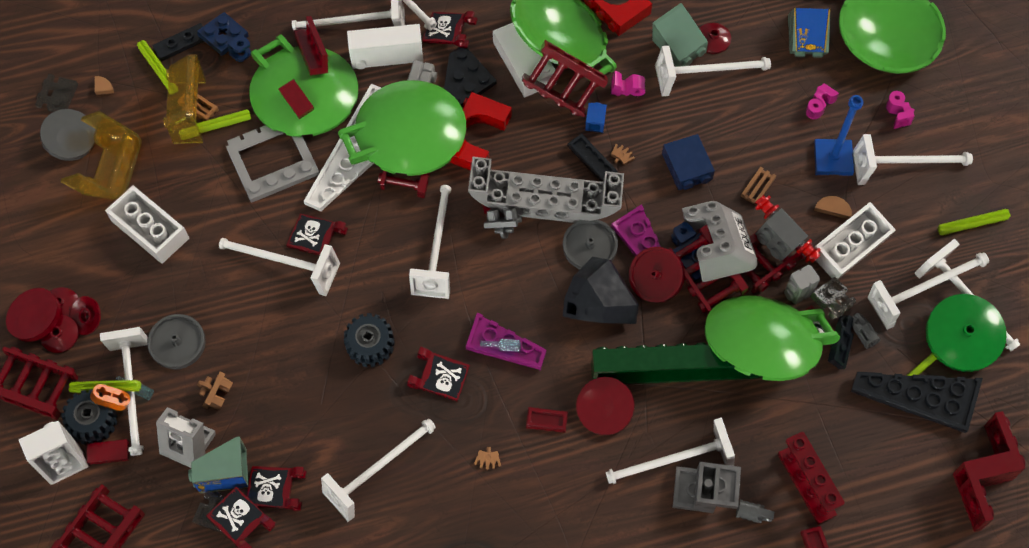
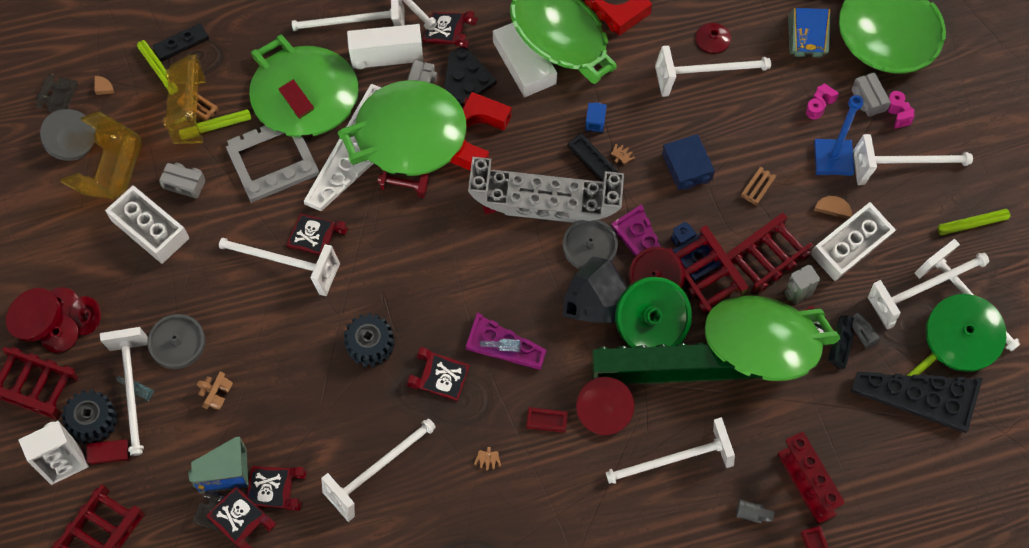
(110, 397): orange beam -> none
(125, 385): lime axle -> none
(181, 437): light grey brick -> none
(182, 180): none -> light grey brick
(234, 41): dark blue plate -> none
(312, 48): dark red fence -> none
(432, 282): white tile -> none
(505, 224): dark grey hips -> none
(566, 61): dark red fence -> none
(632, 85): dark pink leg -> none
(668, 308): none -> green dish
(680, 34): sand green slope -> none
(707, 487): flat silver bracket -> none
(731, 245): light grey windscreen -> none
(782, 233): dark grey brick -> none
(828, 295): clear smoke plate -> none
(873, 95): none -> light grey brick
(990, 470): dark red bracket -> none

